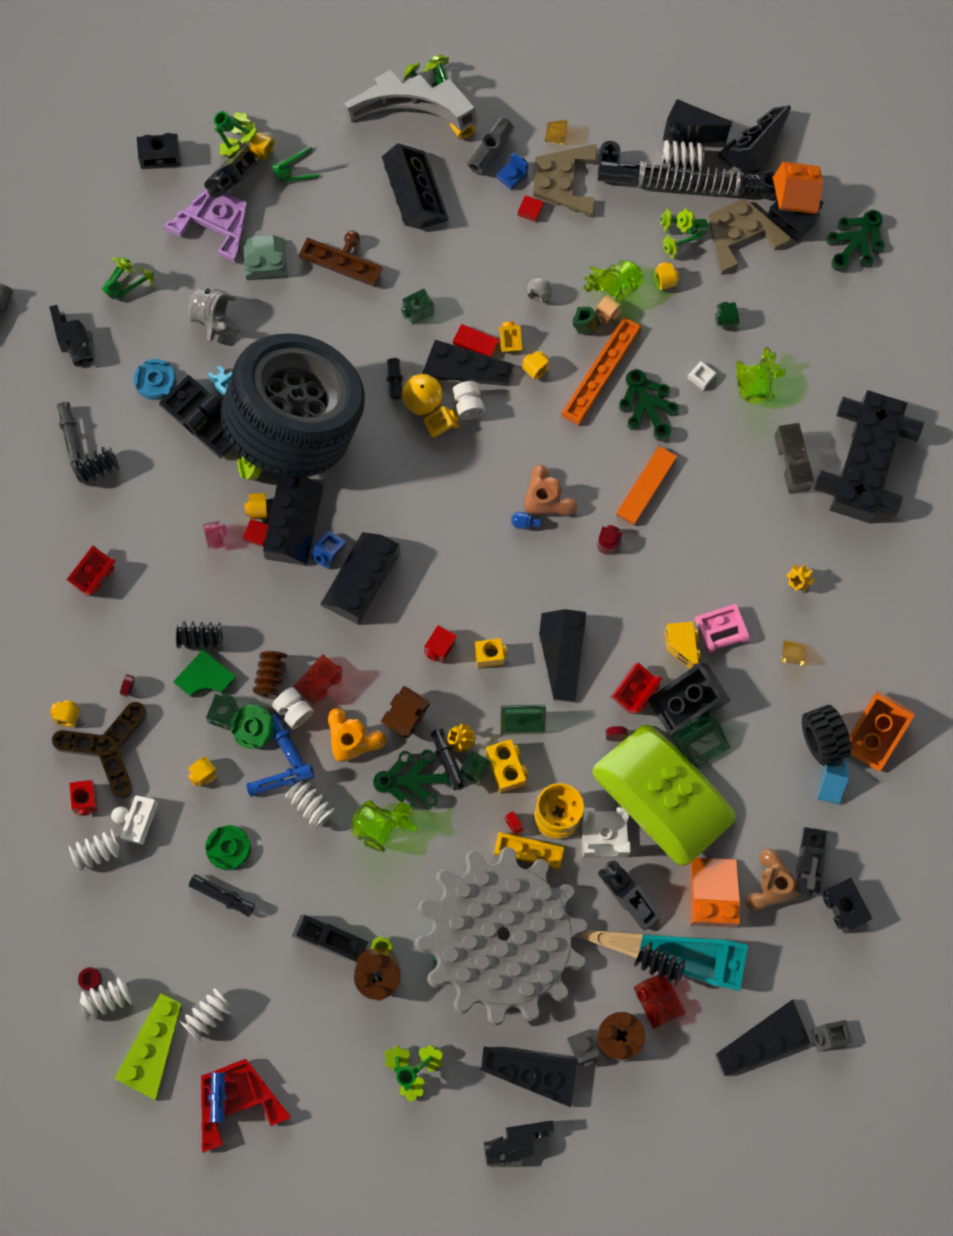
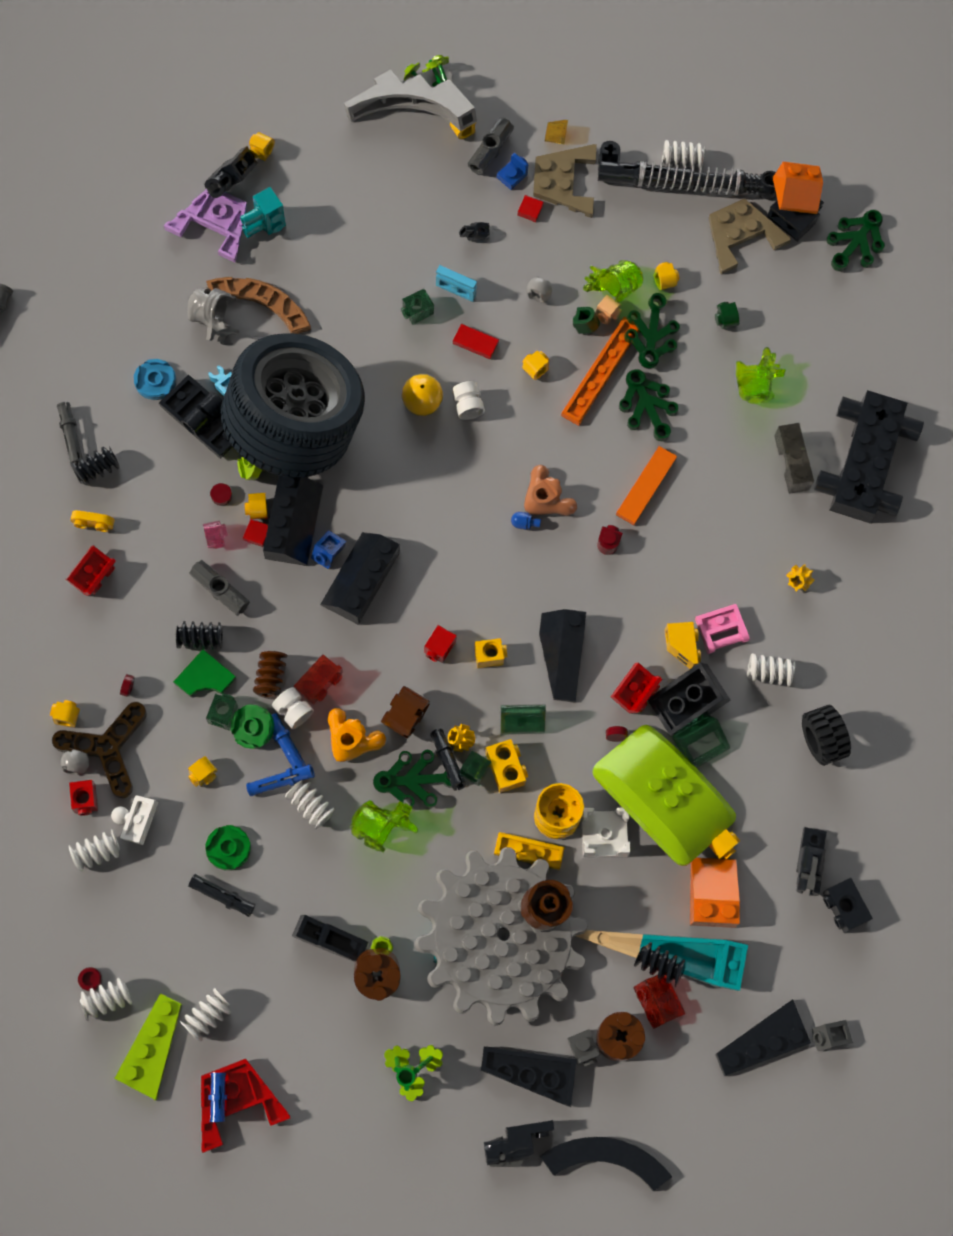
(73, 338): black plate -> none
(74, 762): none -> light grey piece
(94, 520): none -> yellow plate
(113, 286): green plant -> none
(152, 158): black brick -> none
(210, 579): none -> dark grey piece
(221, 494): none -> dark red tile
(237, 124): plant -> none
(264, 257): sand green slope -> none
(266, 215): none -> teal brick
(266, 295): none -> medium nougat tile
(283, 169): green plant -> none
(342, 261): reddish brown plate -> none
(394, 378): black axle -> none
(414, 186): black slope -> none
(441, 421): yellow bracket -> none
(456, 283): none -> medium azure plate
(457, 363): black wing -> none
(475, 230): none -> black piece
(510, 336): yellow bracket -> none
(513, 823): red tile -> none
(558, 900): none -> reddish brown brick
(609, 1151): none -> black tile
(629, 894): black plate -> none
(651, 334): none -> dark green plant
(686, 223): lime plant -> none
(696, 126): black slope -> none
(702, 375): white tile -> none
(724, 844): none -> yellow plate
(757, 143): black wedge -> none
(768, 668): none -> white piece
(777, 883): medium nougat head -> none
(793, 652): clear yellow slope -> none
(833, 782): dark azure slope -> none
(879, 730): orange slope -> none

